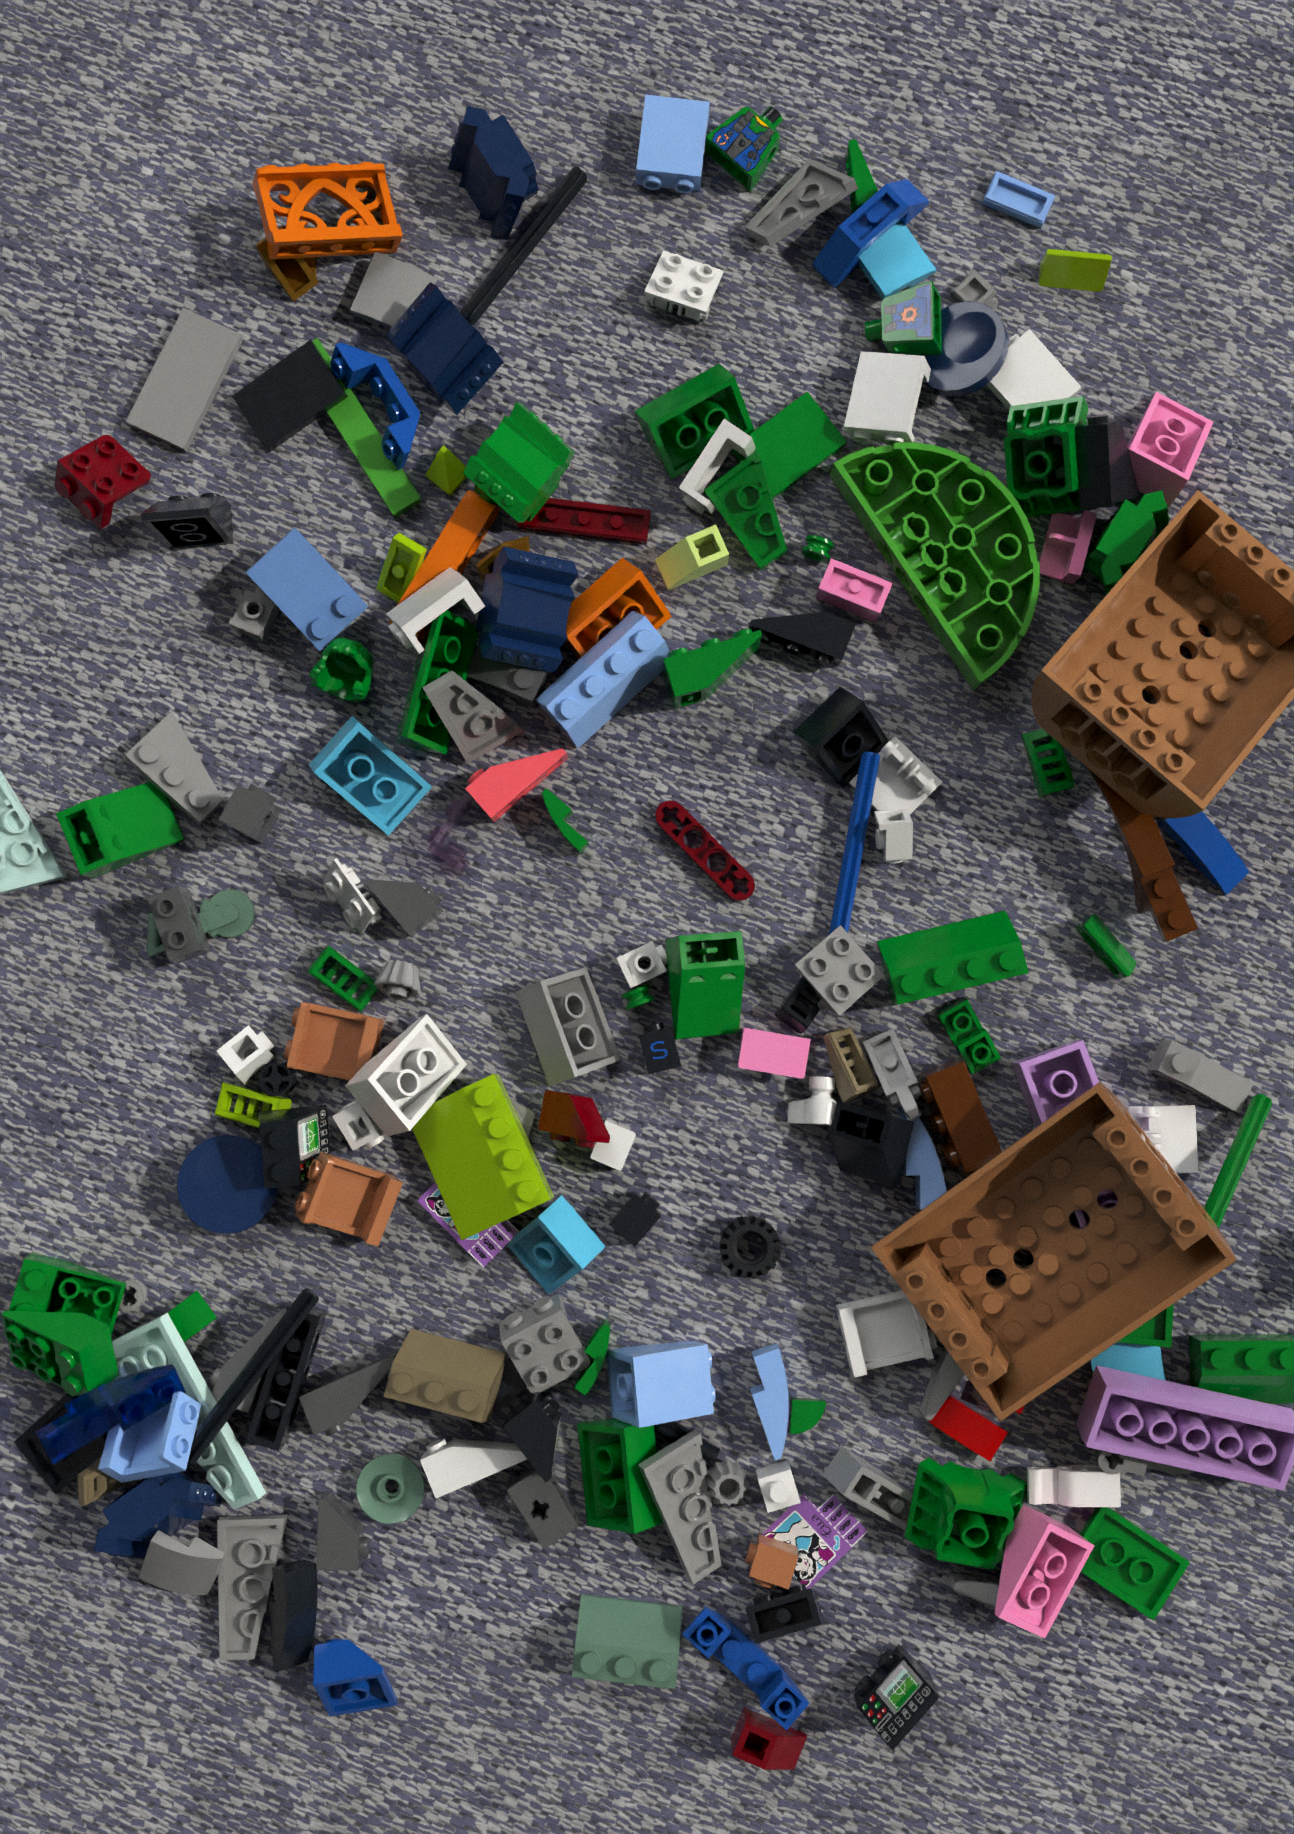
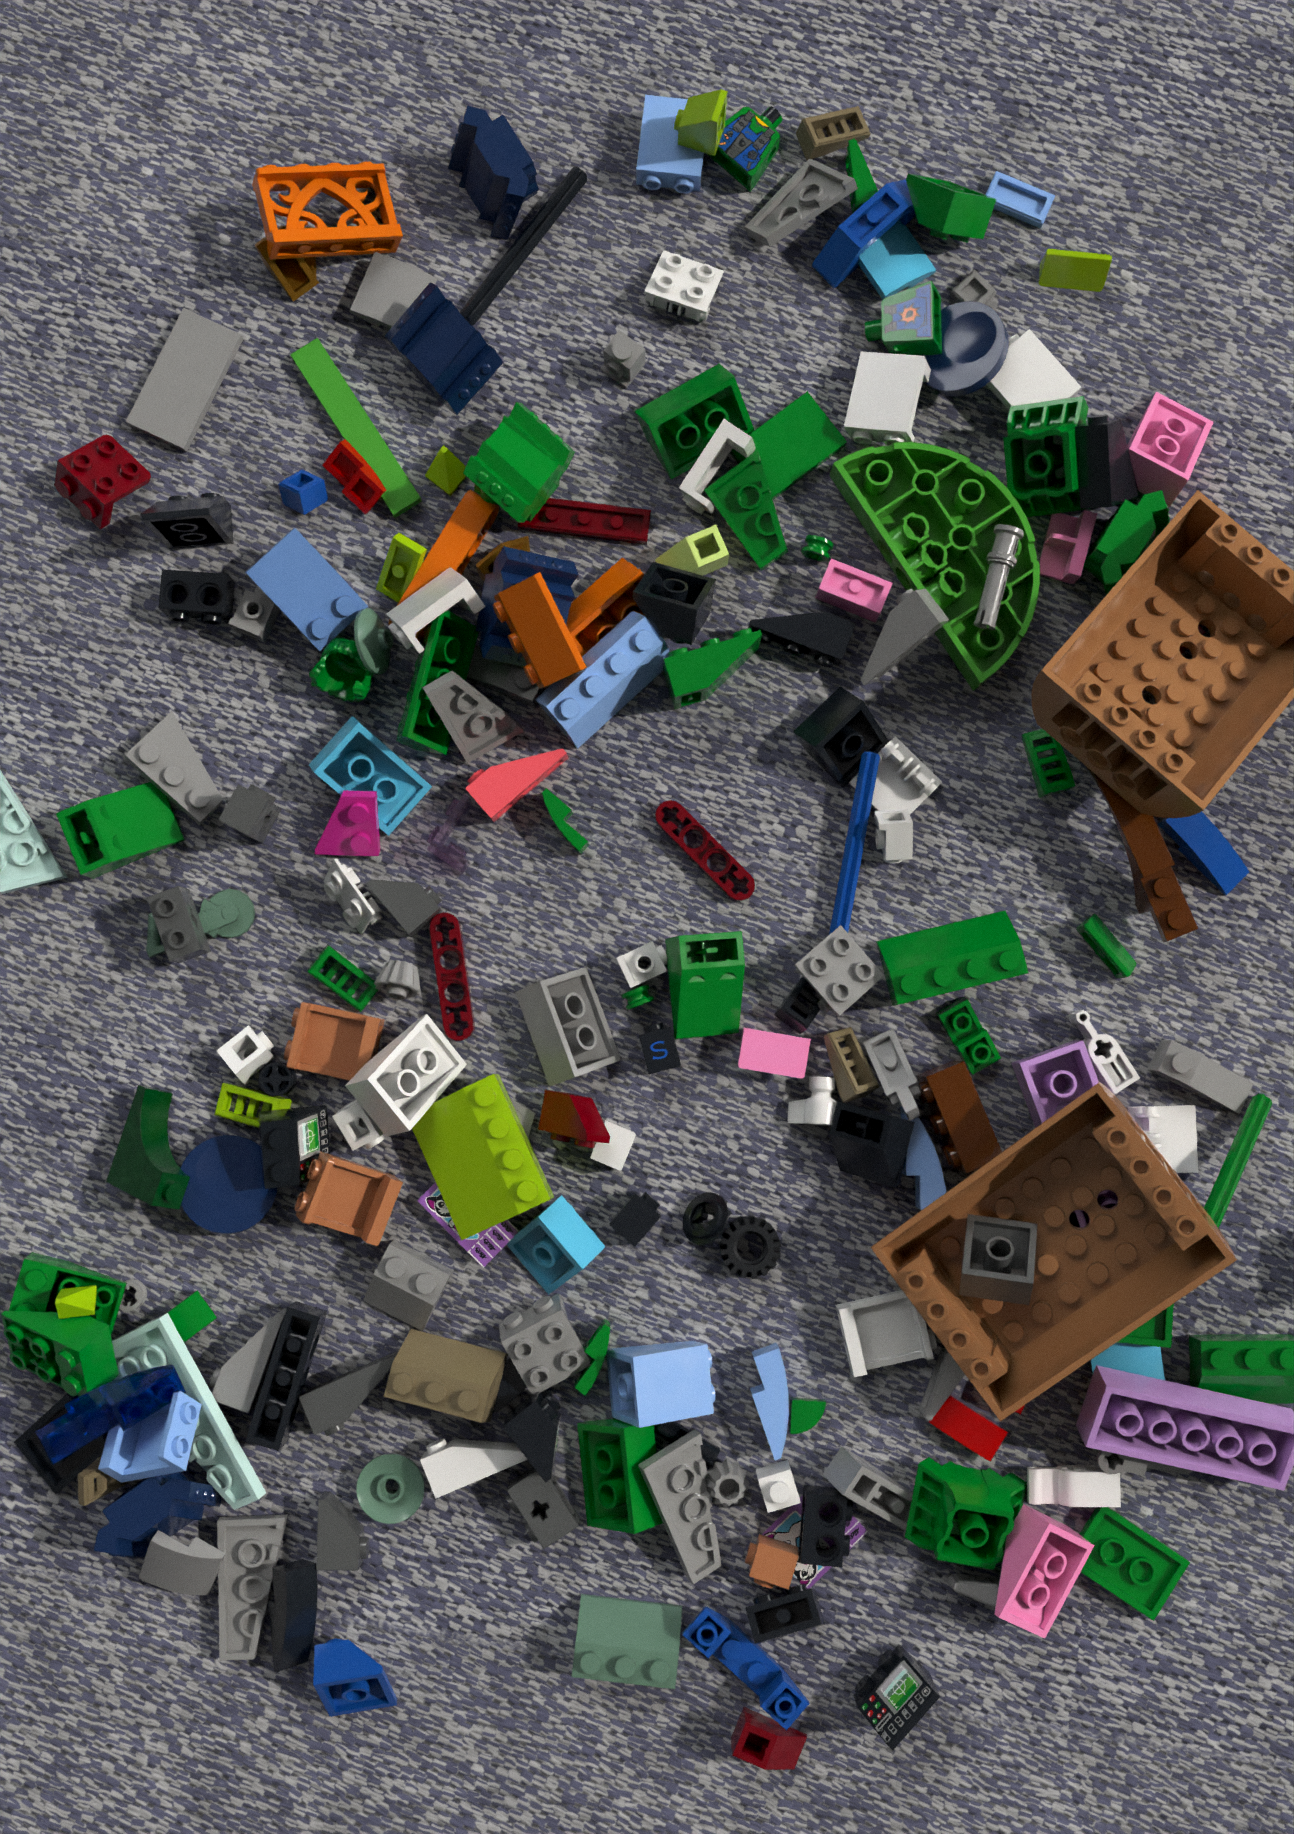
(76, 1301): none -> lime slope
(143, 1156): none -> dark green arch
(199, 588): none -> black brick
(251, 1372): black axle -> none
(290, 396): black tile -> none
(303, 492): none -> blue slope
(352, 826): none -> dark pink wing
(355, 474): none -> red slope
(357, 367): blue slope -> none
(372, 641): none -> sand green dish
(407, 1284): none -> light grey slope
(447, 977): none -> dark red beam
(538, 631): none -> orange slope
(623, 359): none -> light grey brick
(675, 601): none -> black slope
(698, 1211): none -> black gear
(702, 121): none -> lime slope
(812, 137): none -> dark tan slope
(815, 1526): none -> black brick
(905, 629): none -> light grey slope
(949, 208): none -> green slope
(998, 1259): none -> dark grey slope
(1000, 561): none -> light grey pin
(1113, 1066): none -> white piece

